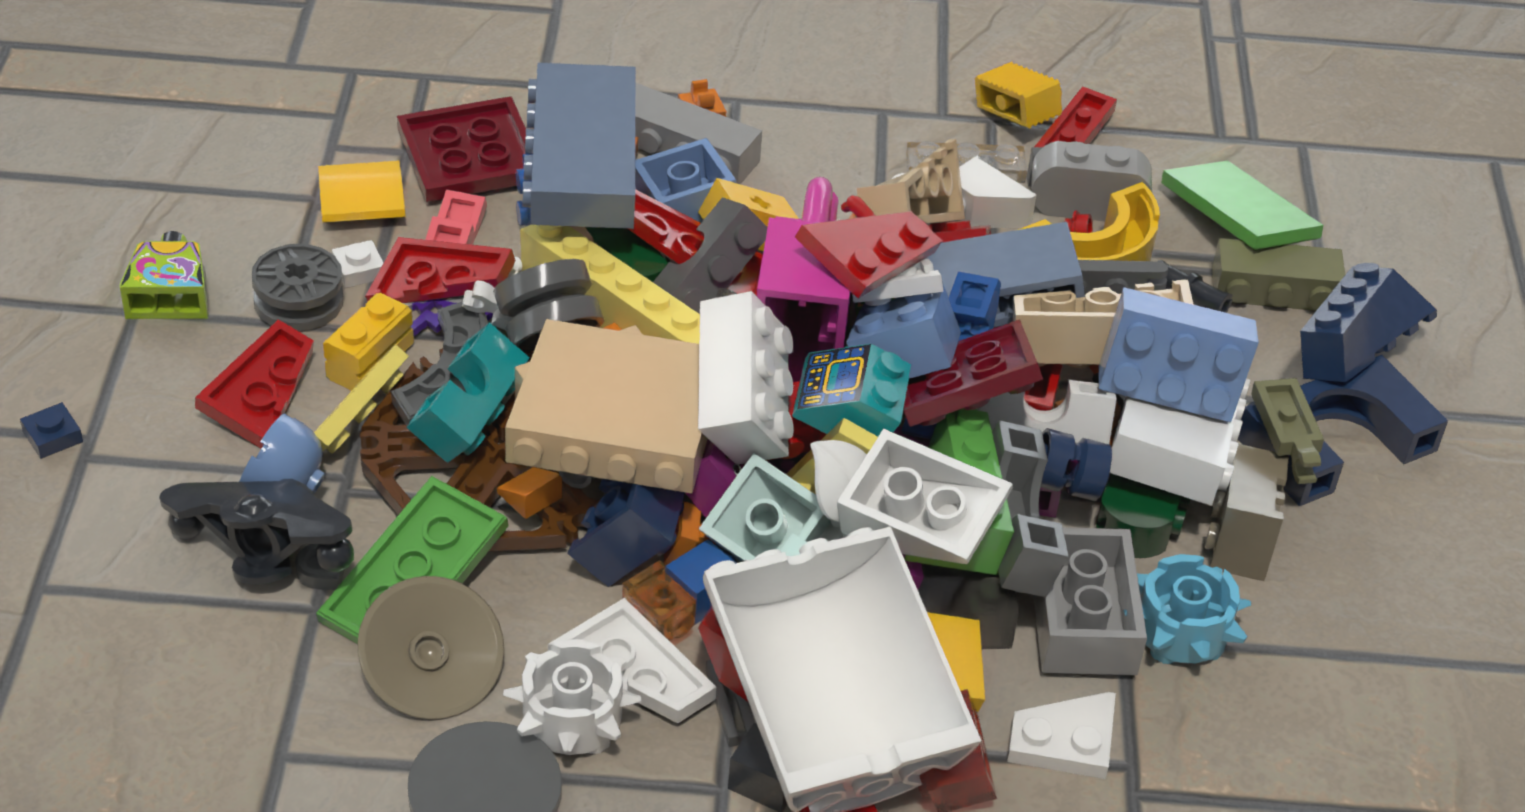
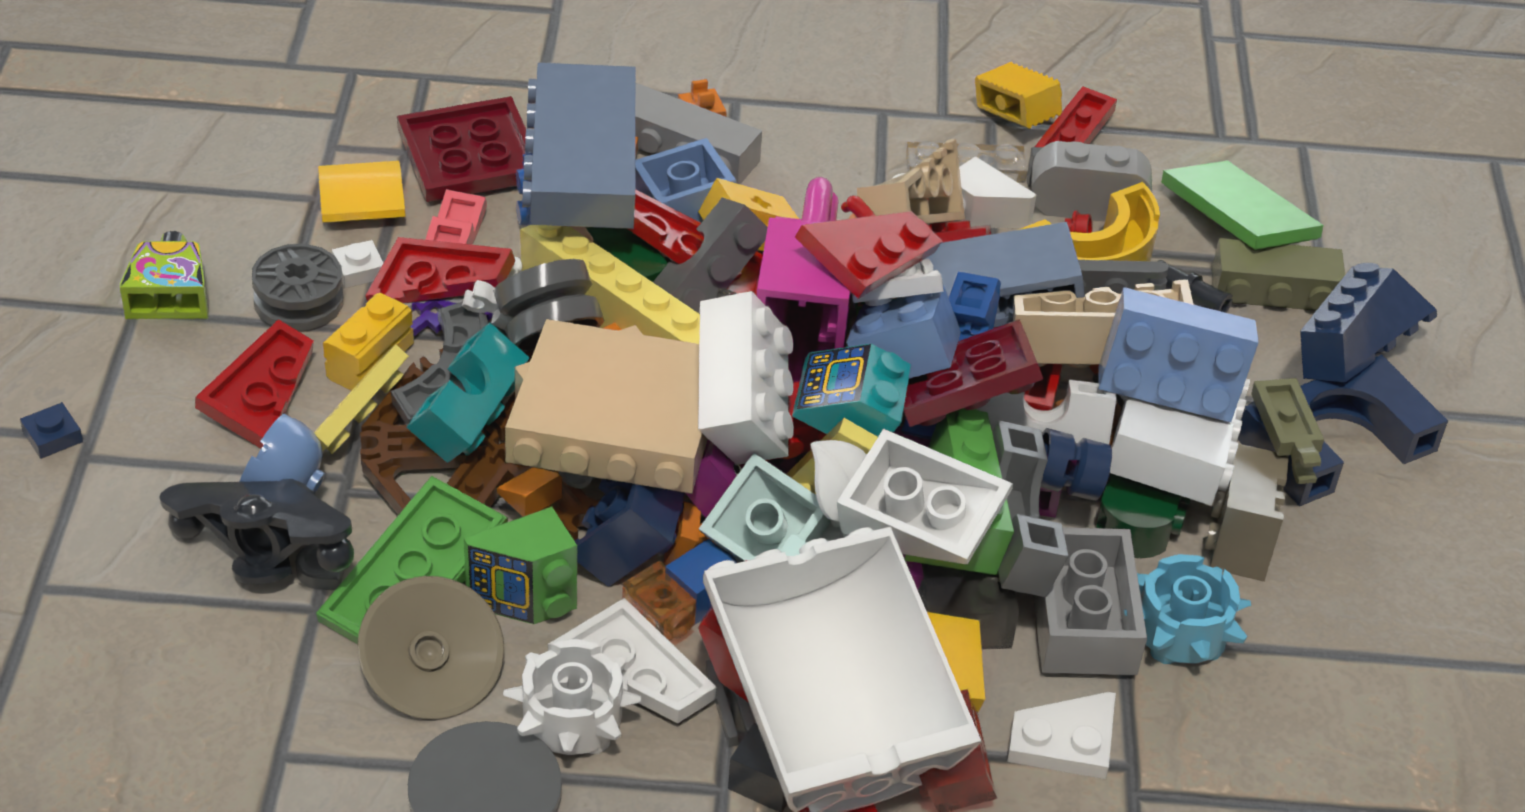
(524, 567): none -> bright green slope

